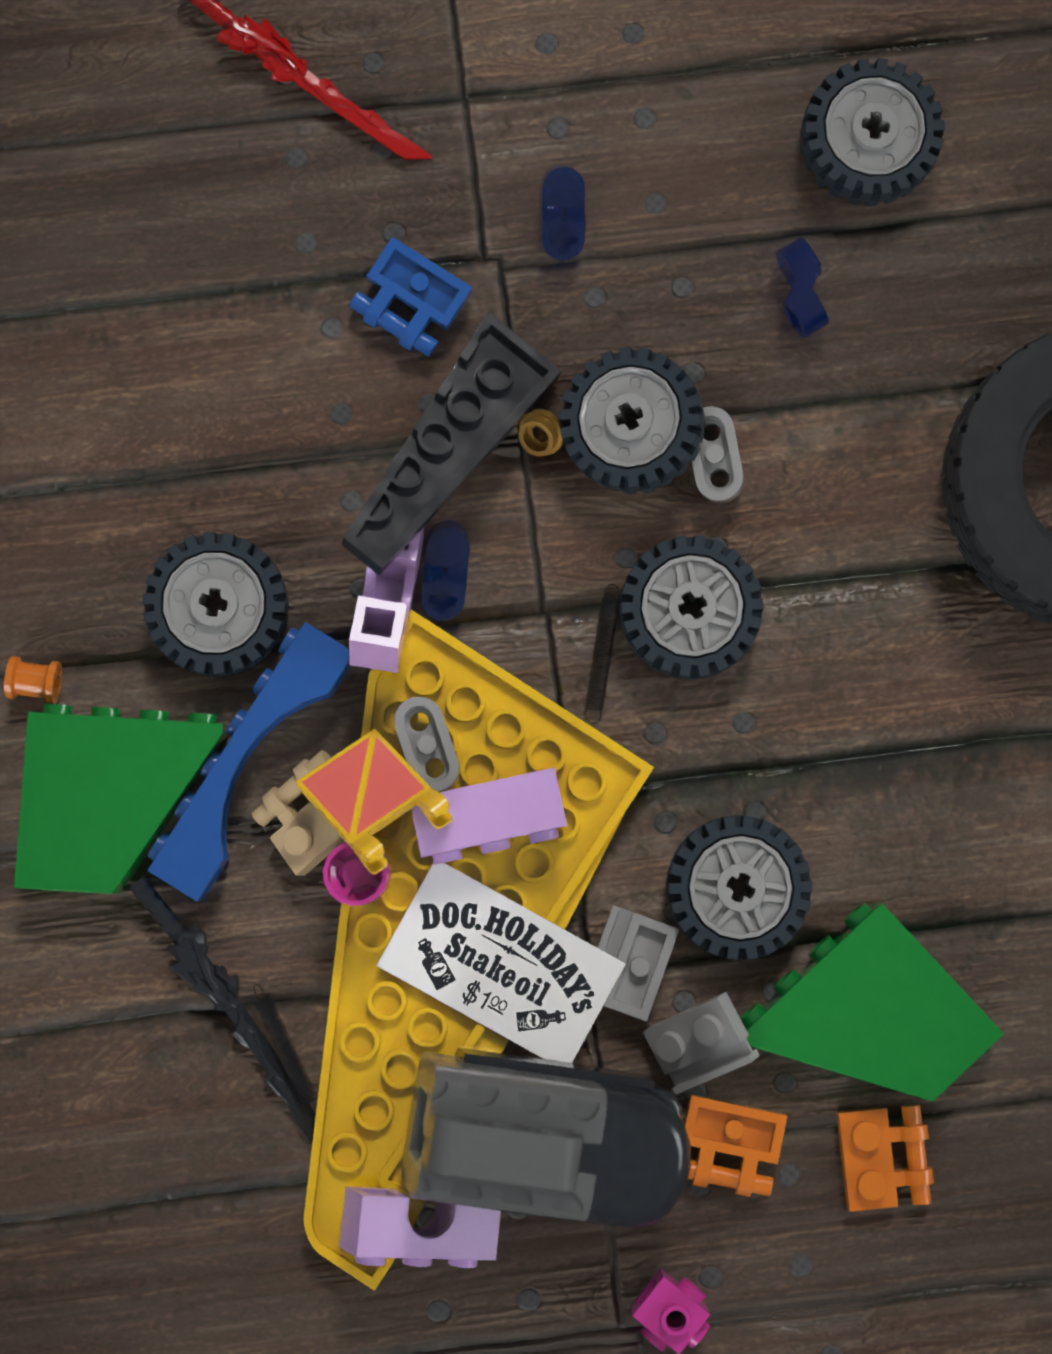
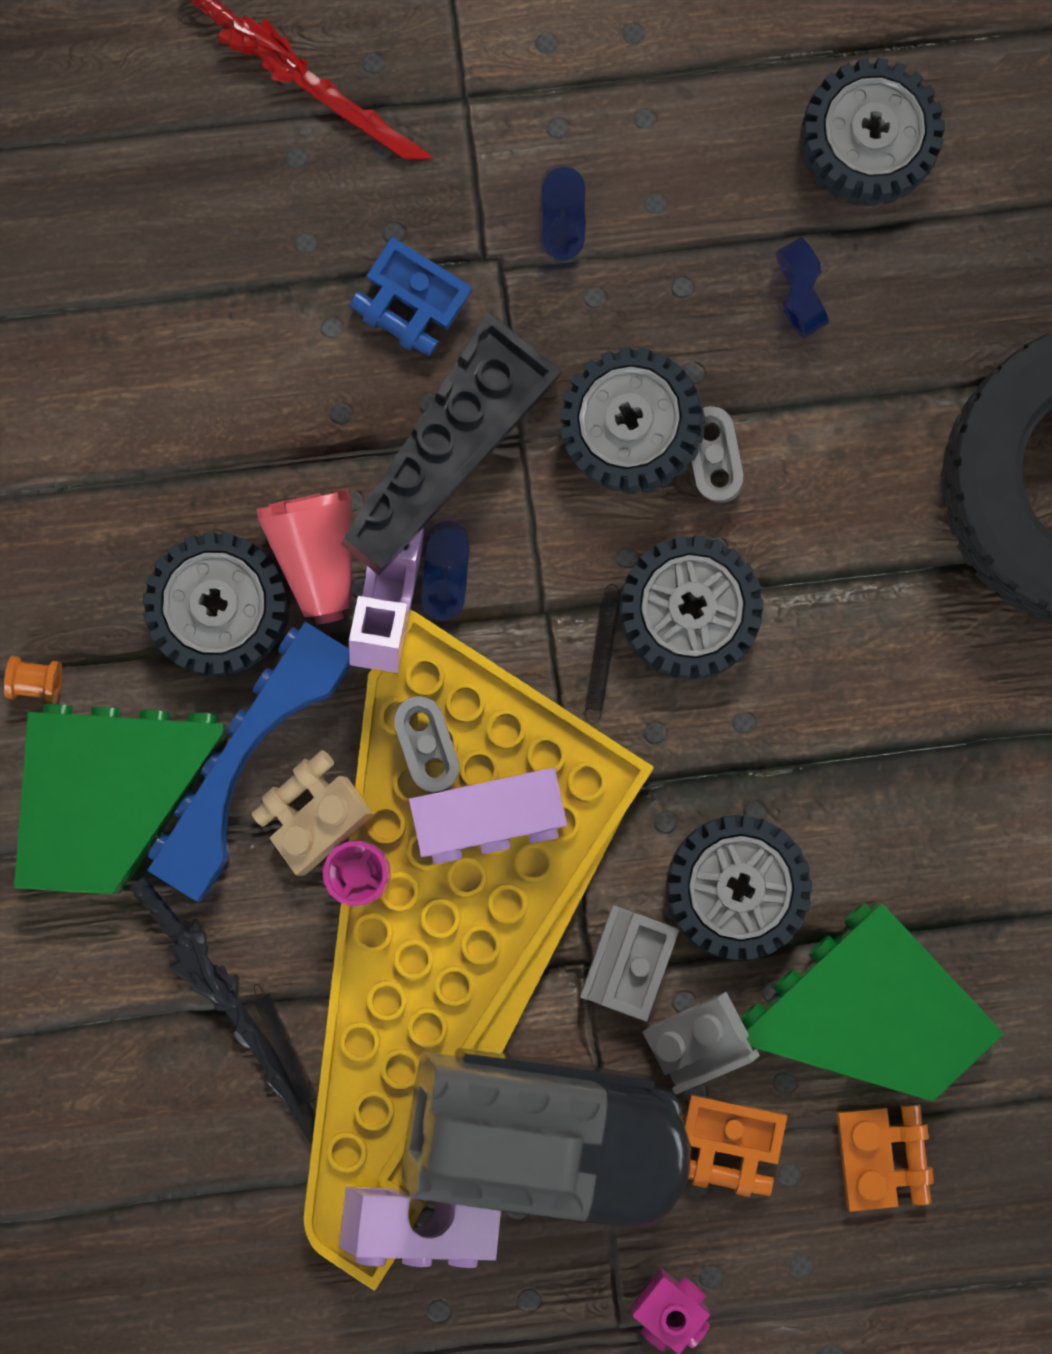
(308, 547): none -> coral cone
(368, 790): flag -> none
(501, 964): white sticker -> none
(533, 439): pearl gold plate -> none

